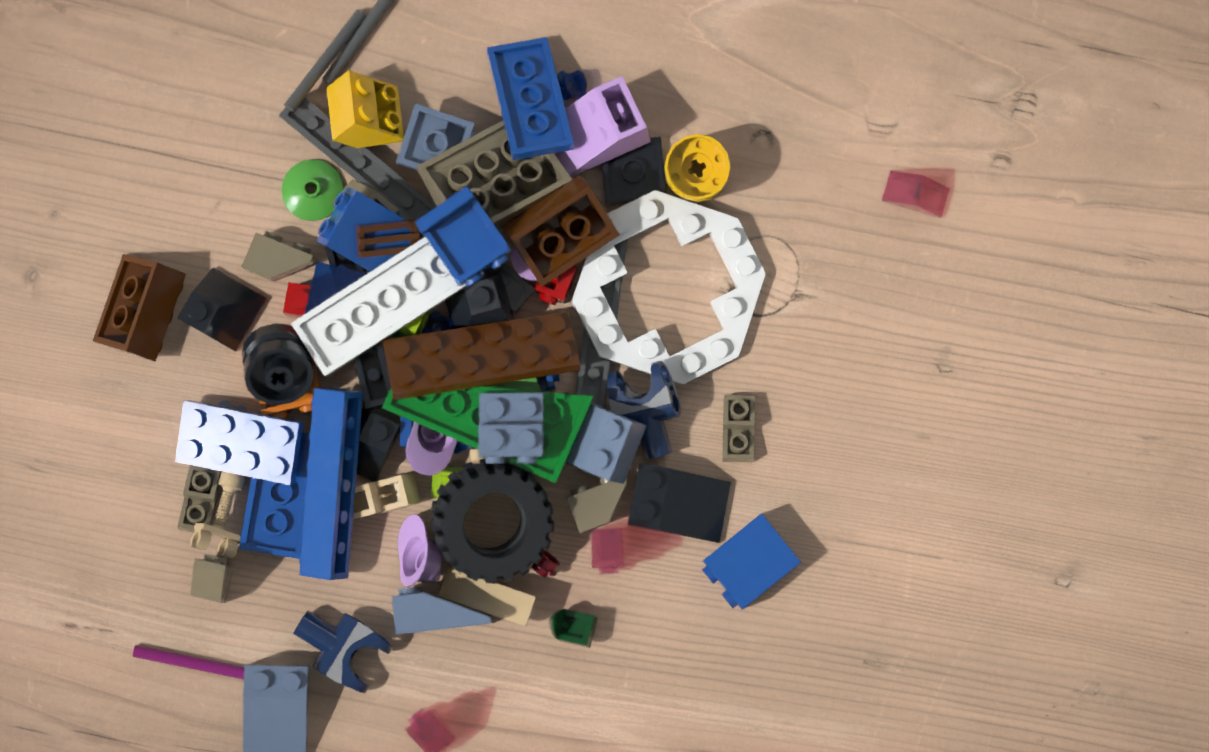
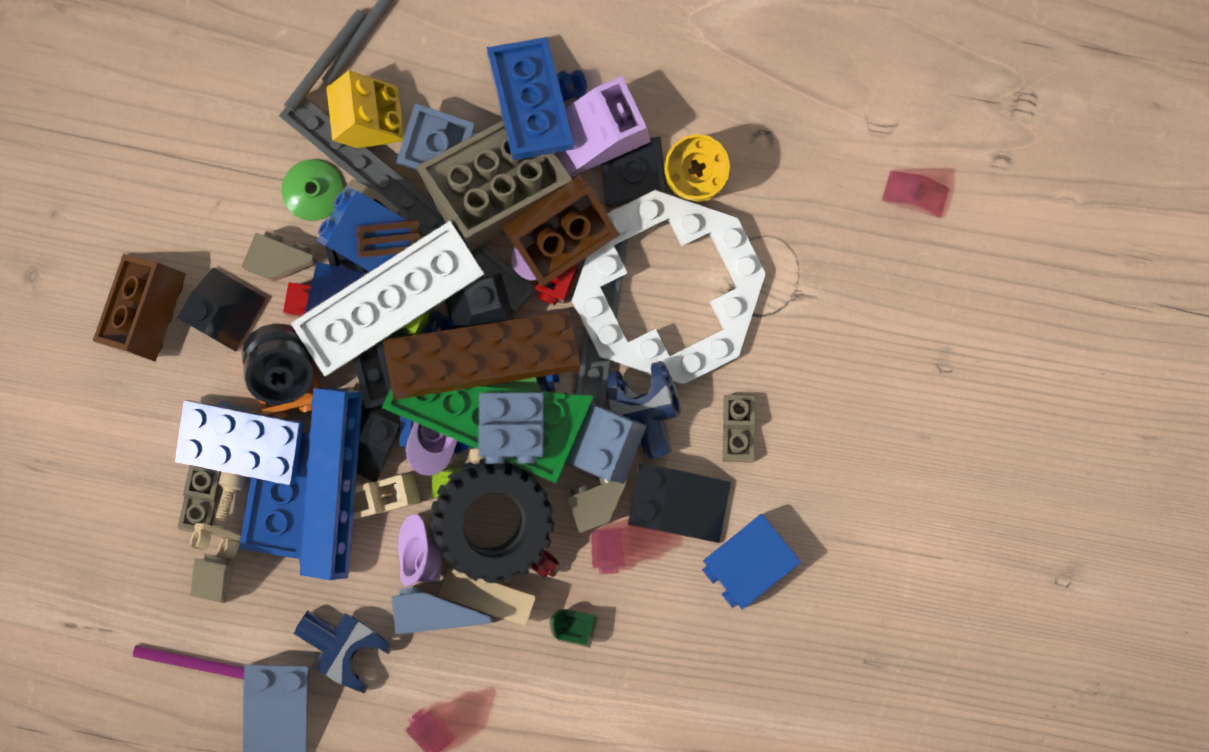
(464, 237): blue panel -> none

